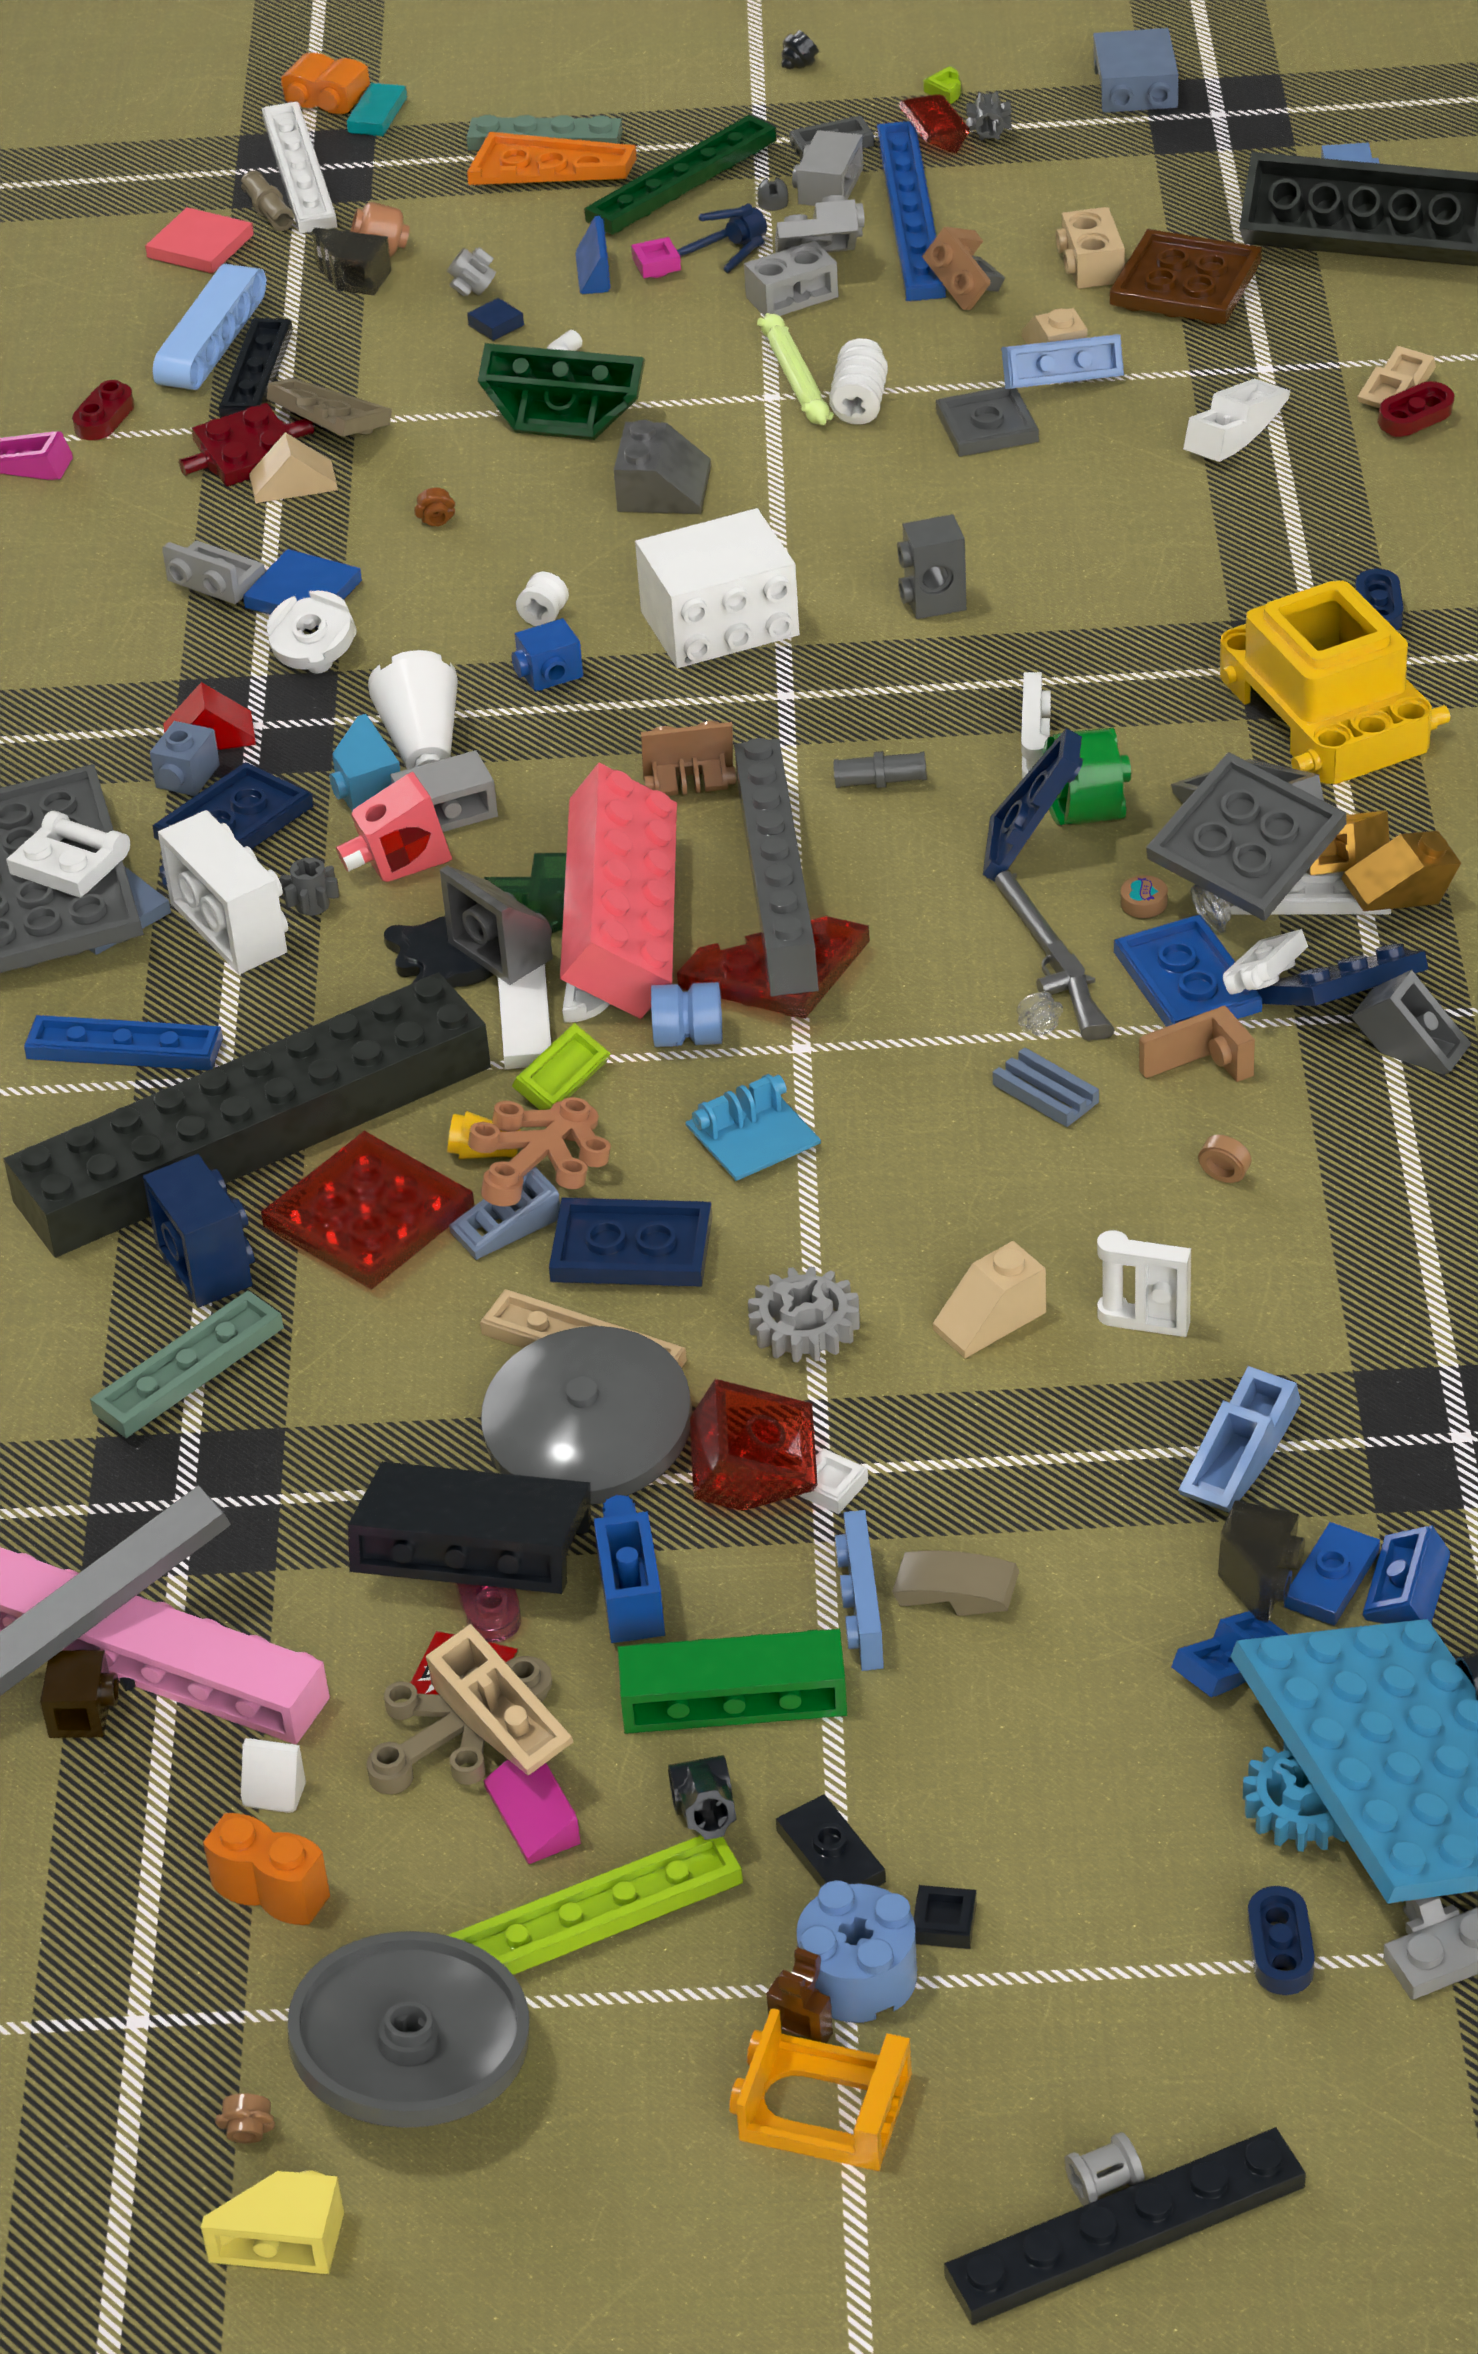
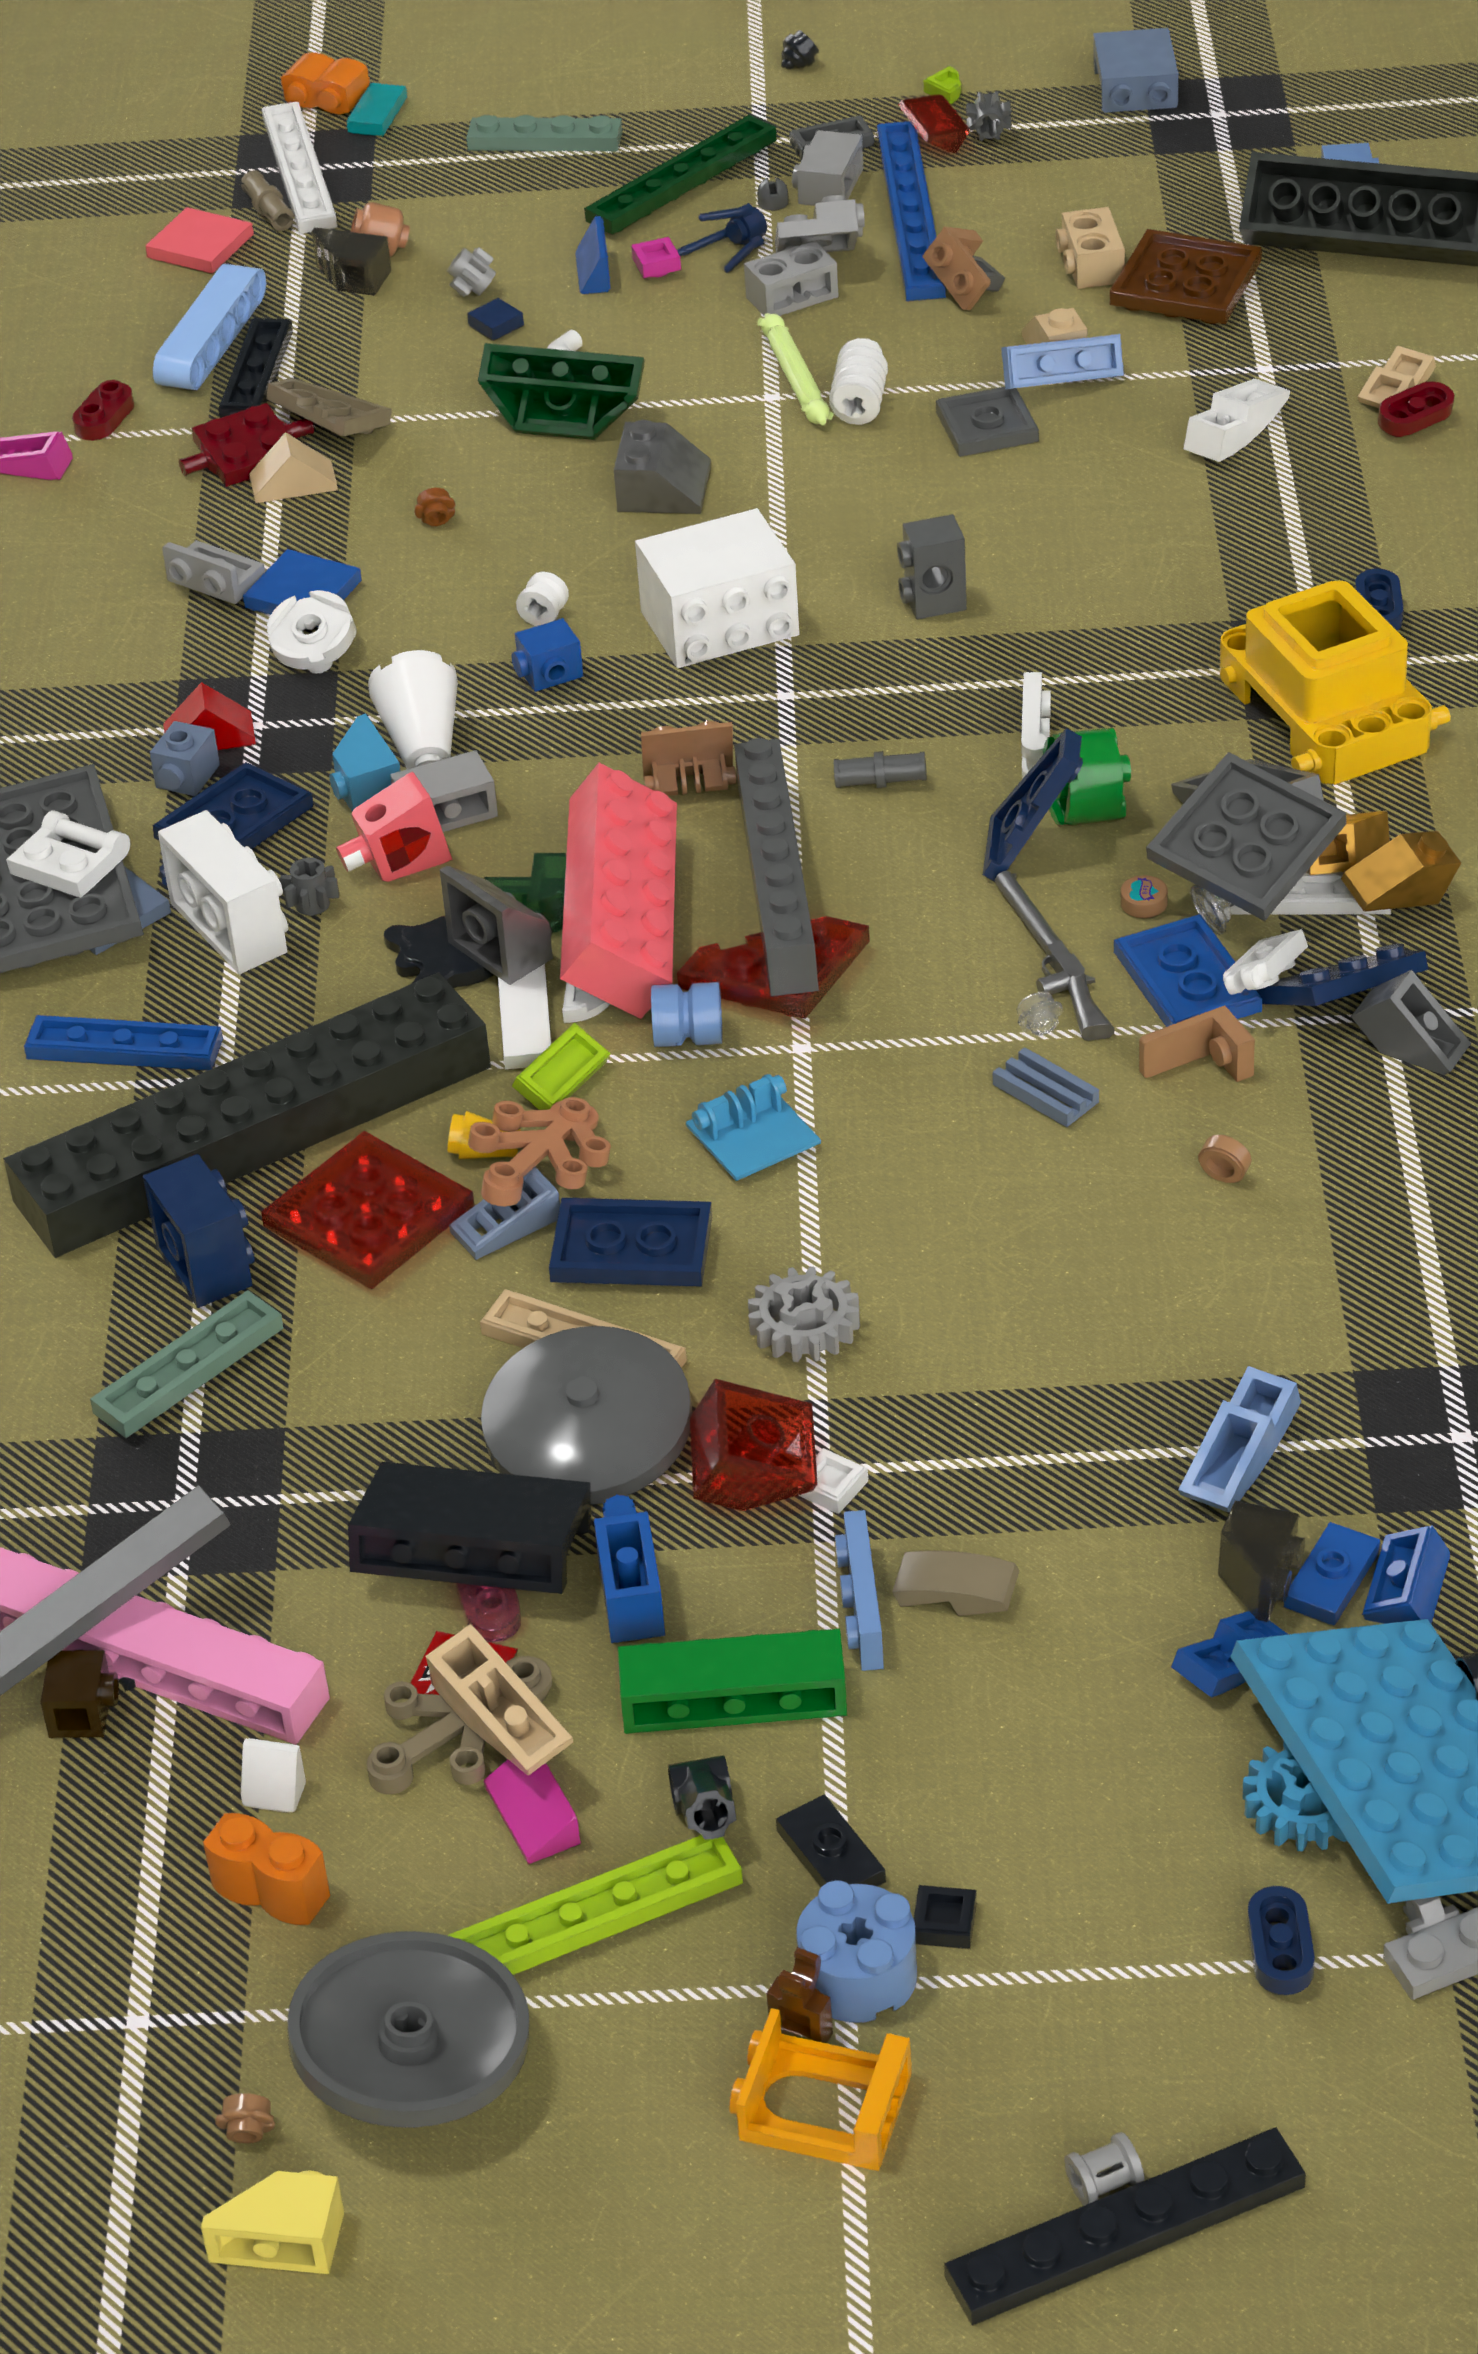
(532, 159): orange wing -> none
(993, 1300): tan slope -> none
(1160, 1285): white plate -> none

